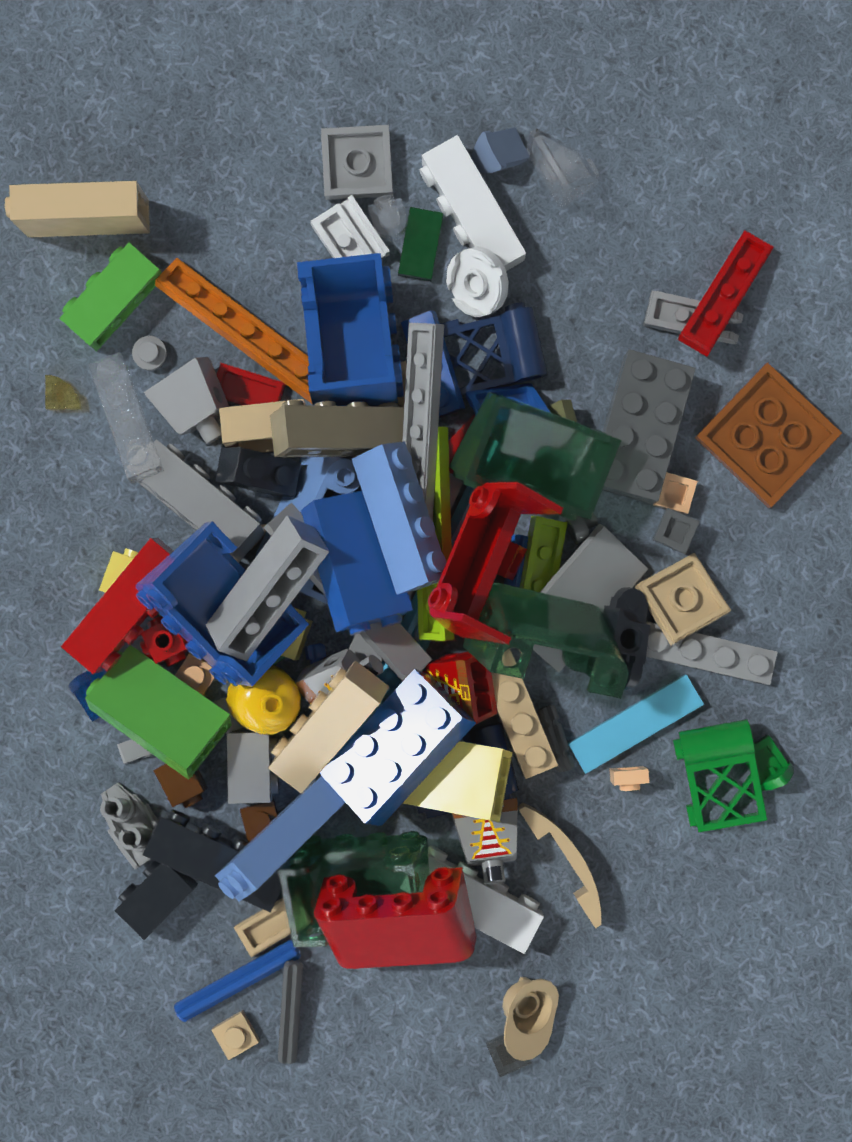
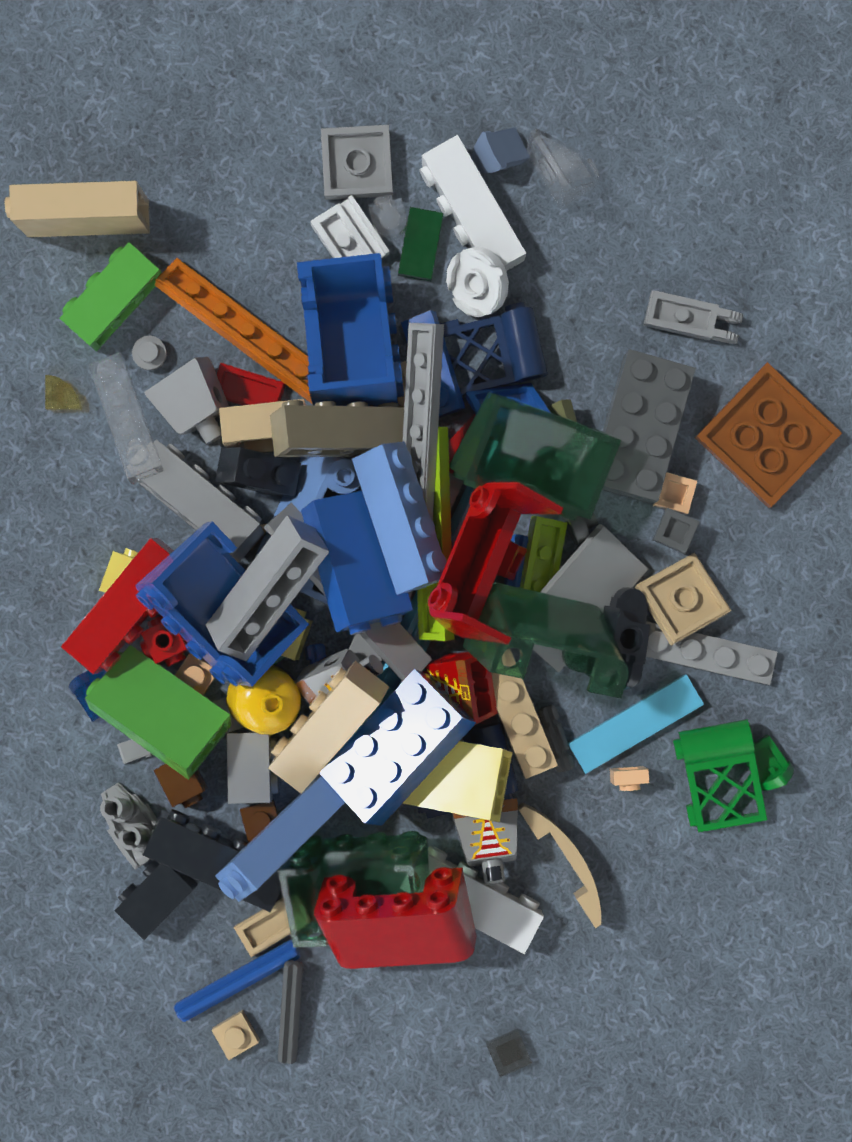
(529, 1017): tan piece -> none
(725, 293): red tile -> none

